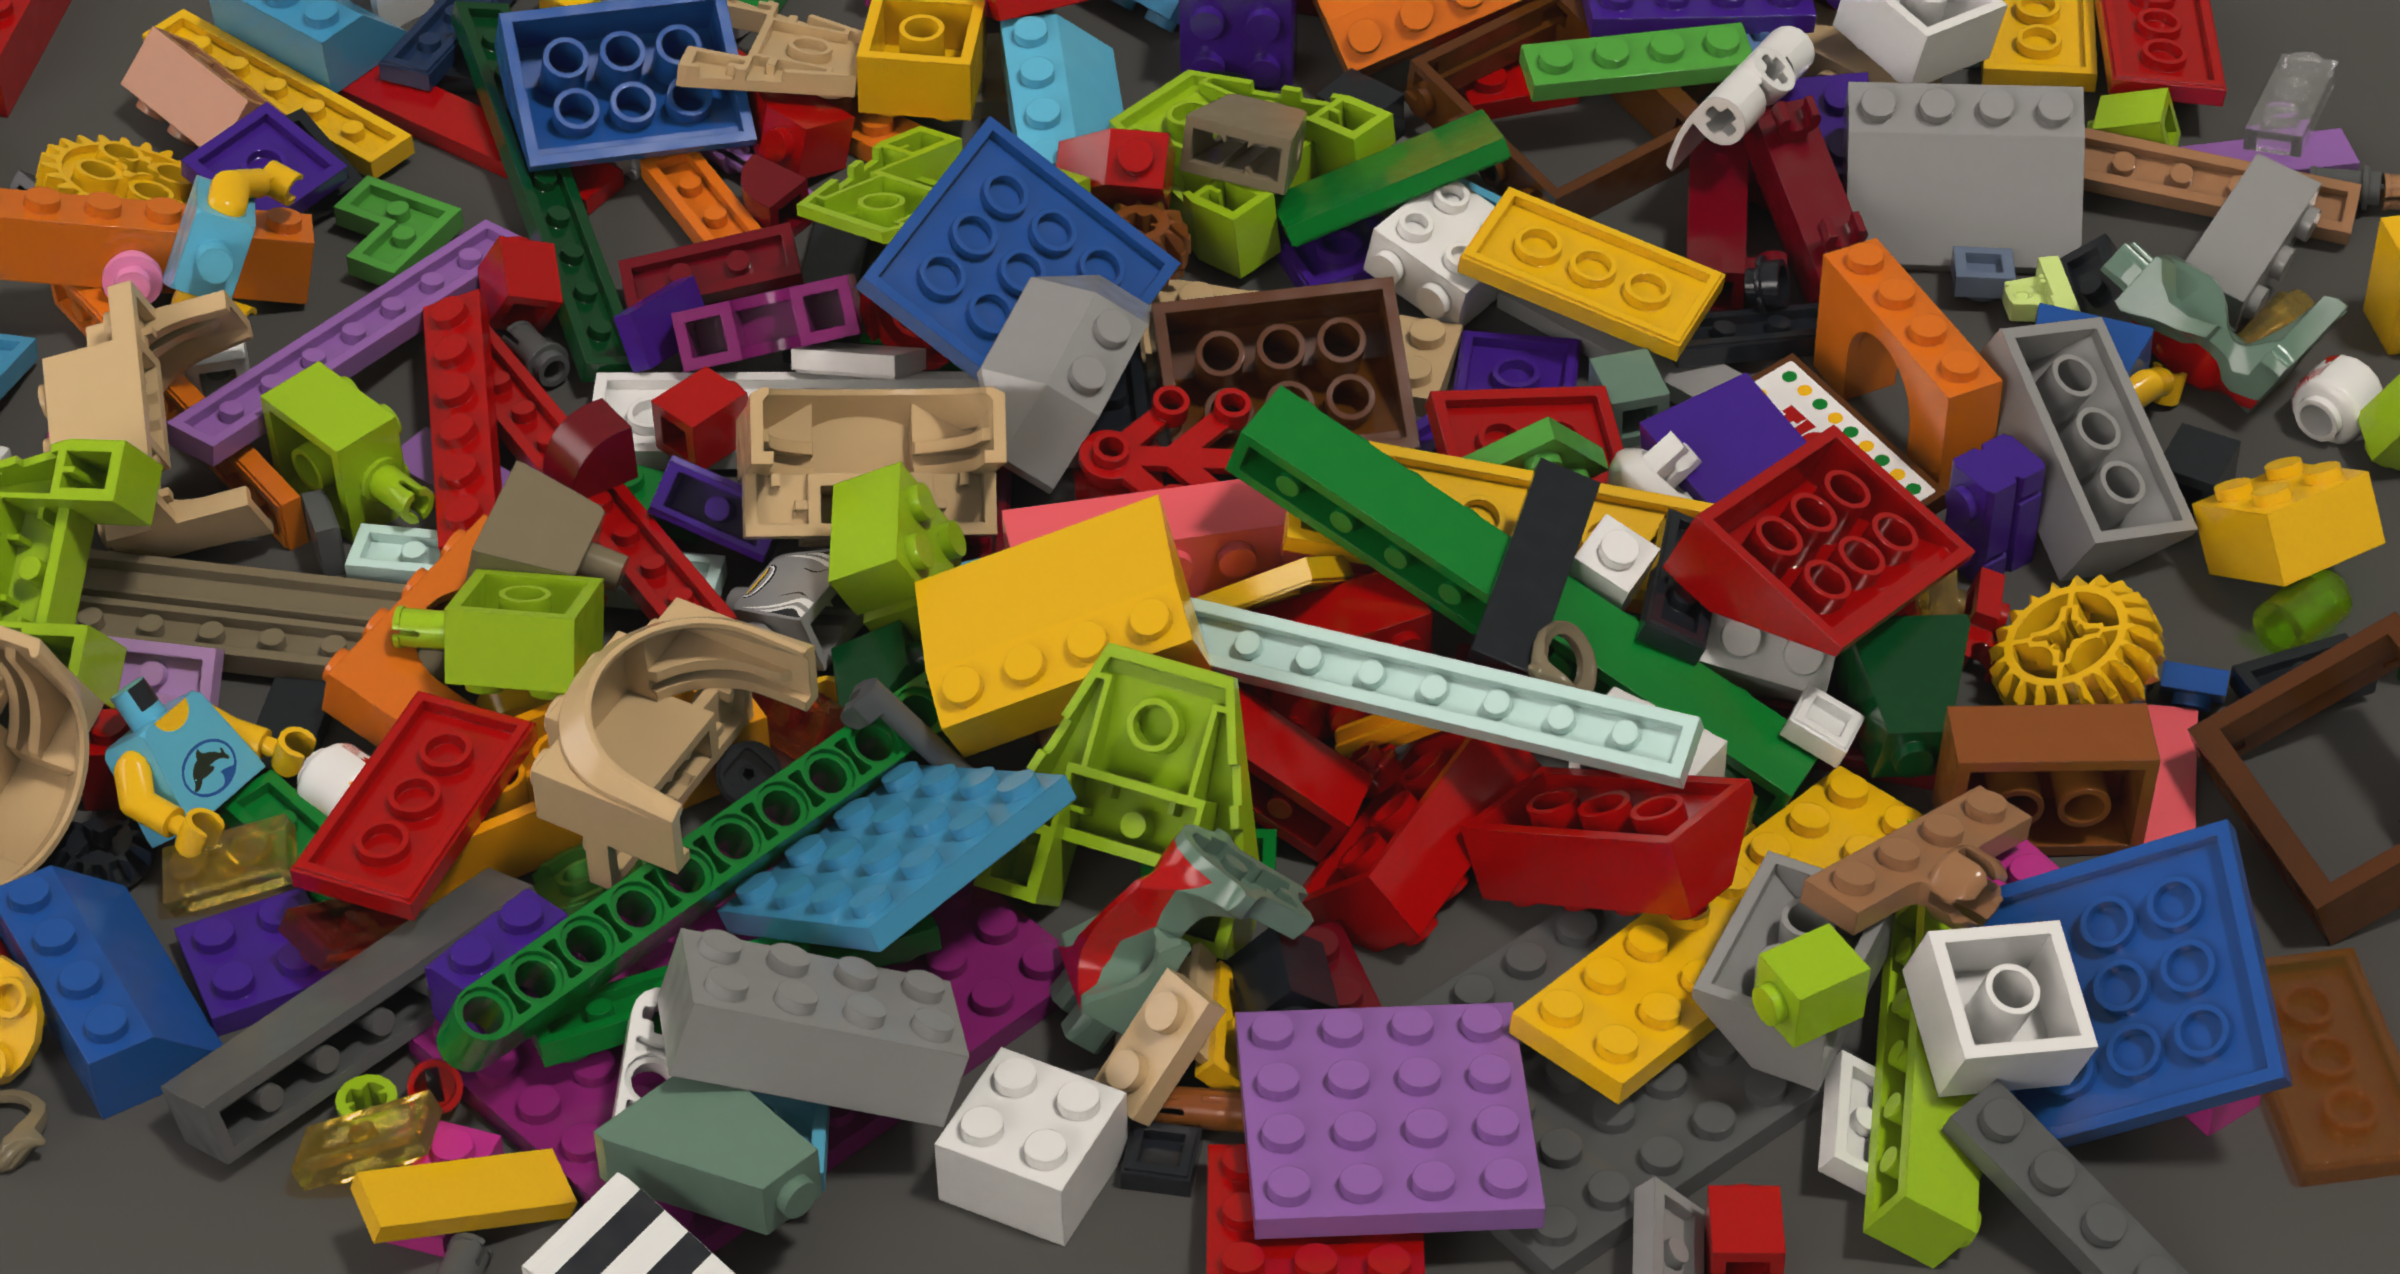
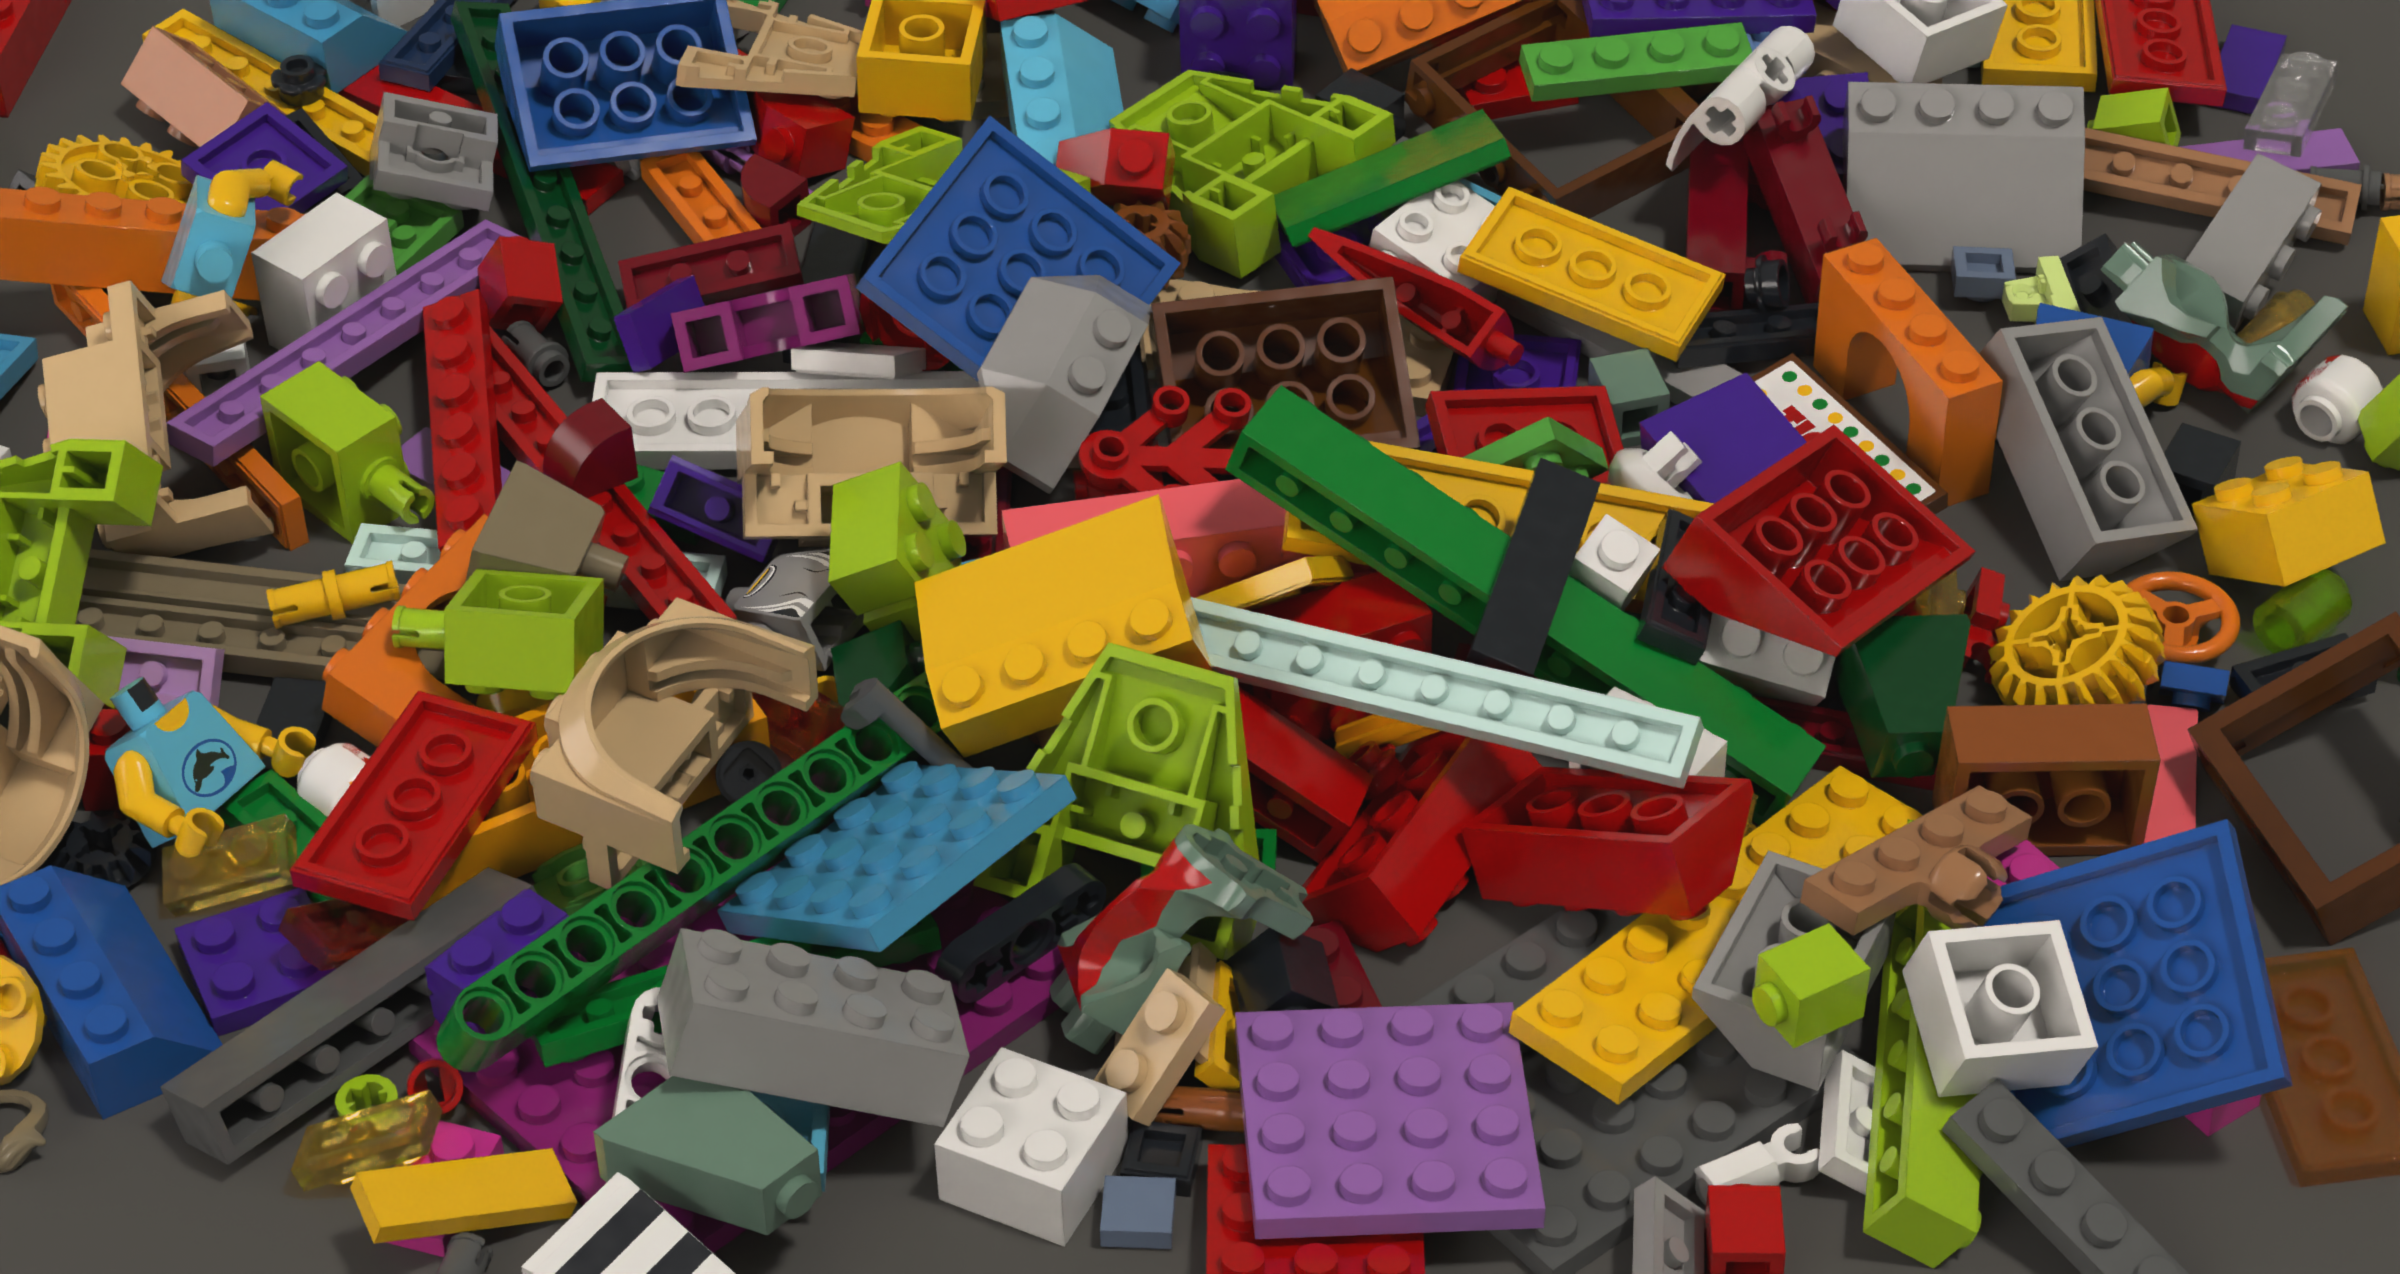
(138, 268): bright pink plate -> none
(299, 80): none -> black plate
(321, 267): none -> white brick
(324, 532): dark grey tile -> none
(333, 594): none -> yellow pin
(457, 176): none -> light grey brick
(699, 417): red brick -> none
(1020, 932): none -> black beam
(1138, 1212): none -> sand blue tile
(1255, 143): dark tan torso -> none
(1433, 303): none -> red piece
(1585, 658): dark tan piece -> none
(1761, 1163): none -> white bar
(1822, 725): white tile -> none
(1996, 504): dark purple brick -> none
(2183, 621): none -> orange piece
(2248, 64): none -> dark purple tile

